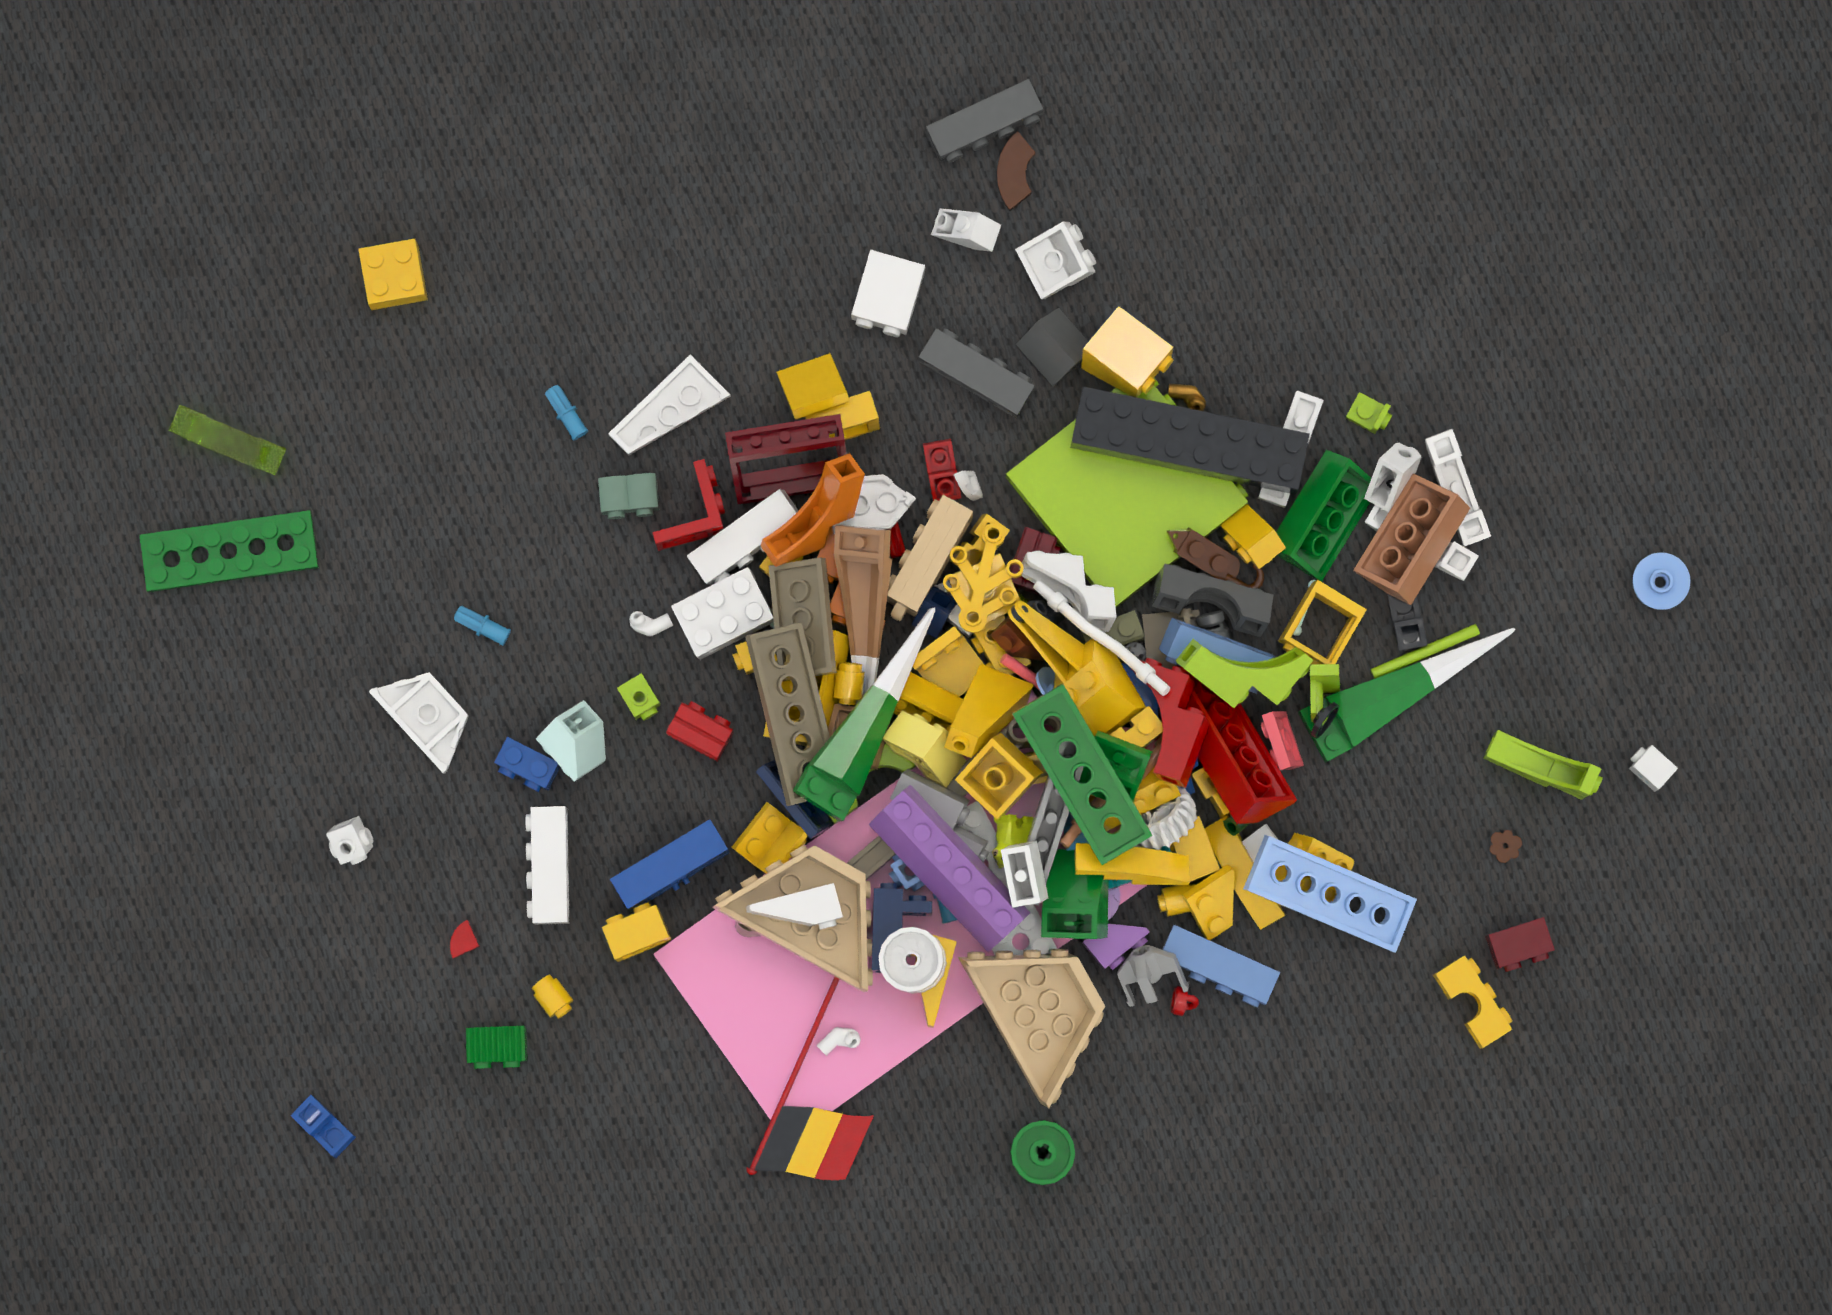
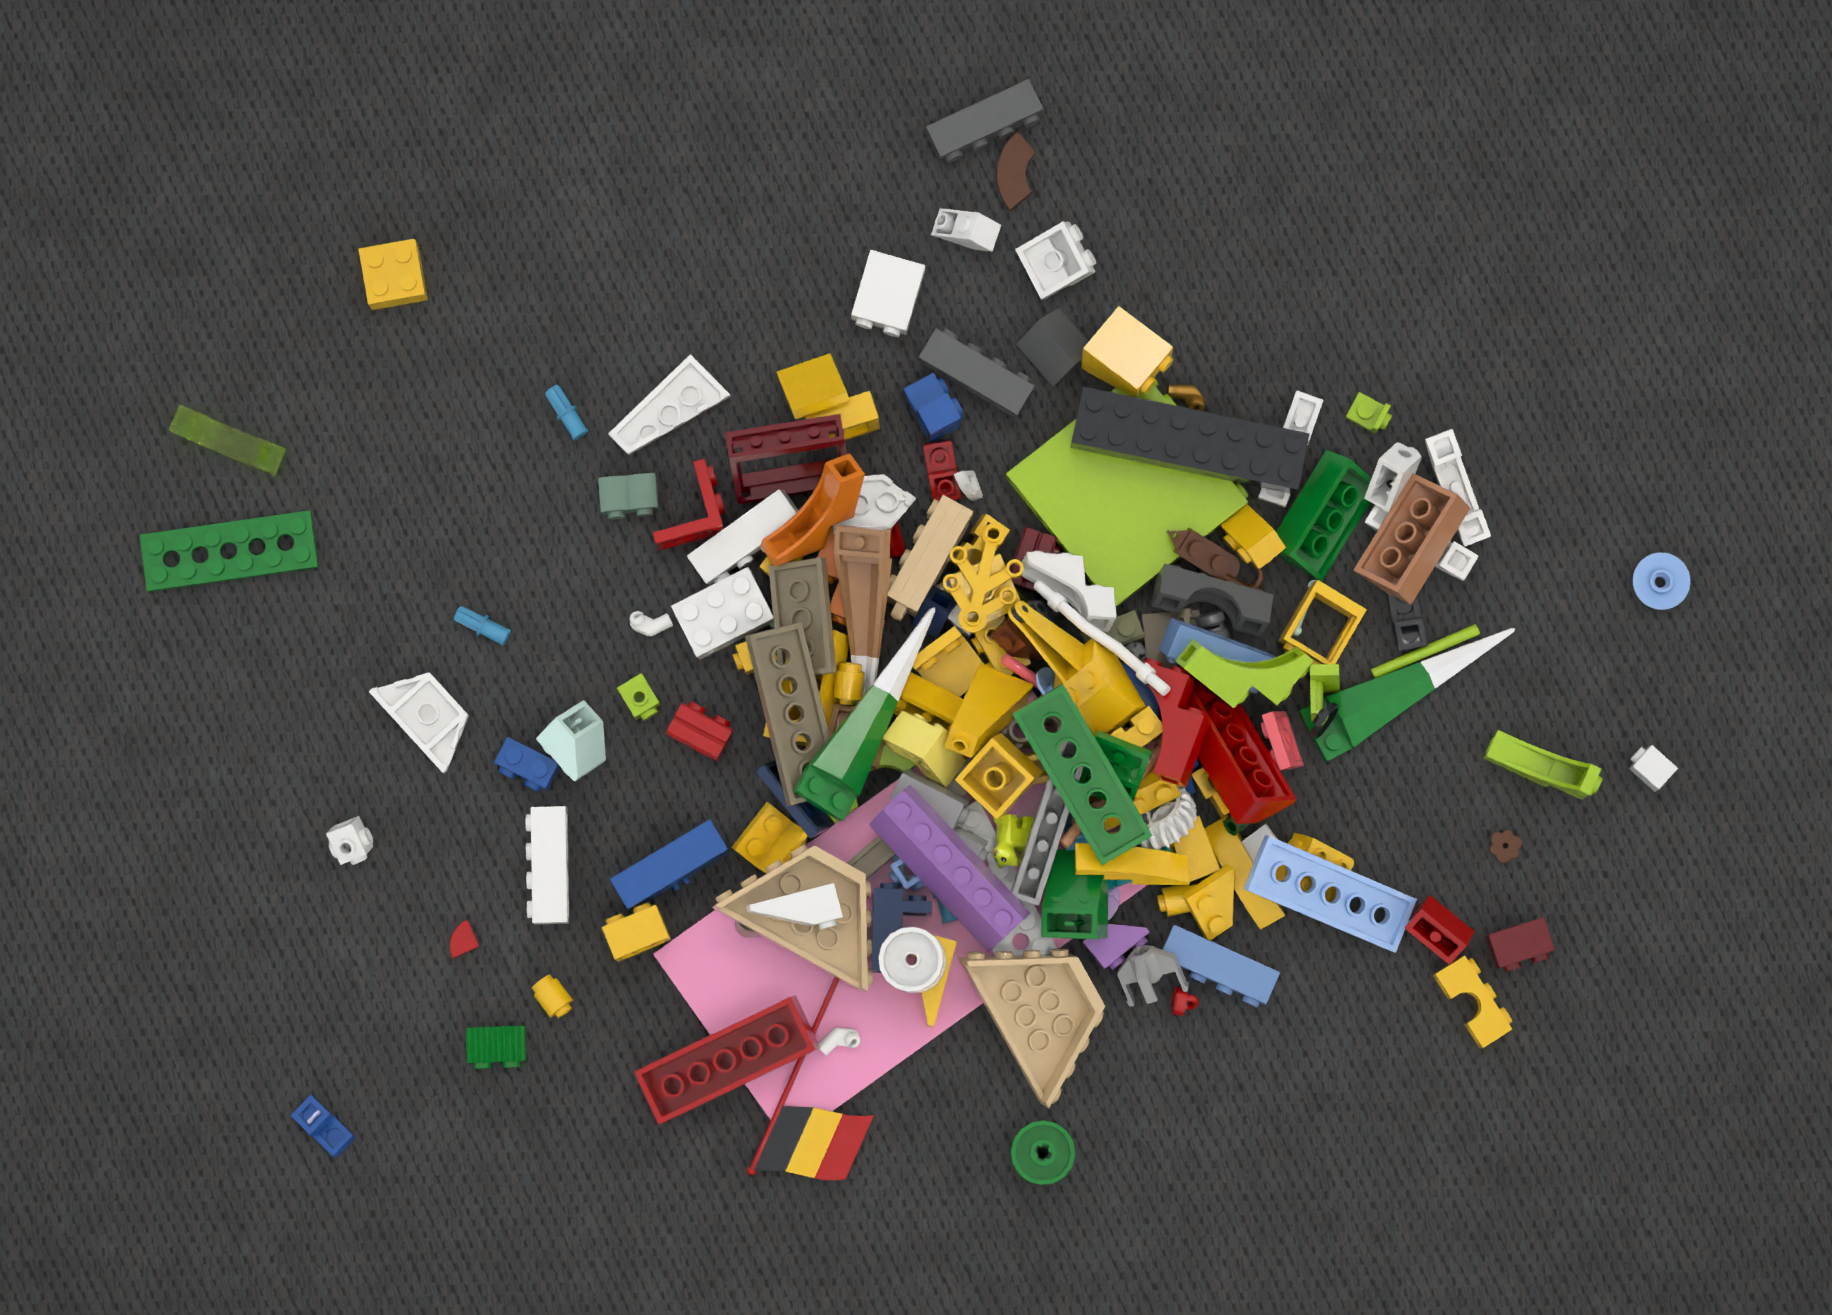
(727, 1059): none -> red brick
(934, 407): none -> blue brick
(1024, 874): white brick -> none
(1439, 929): none -> red brick

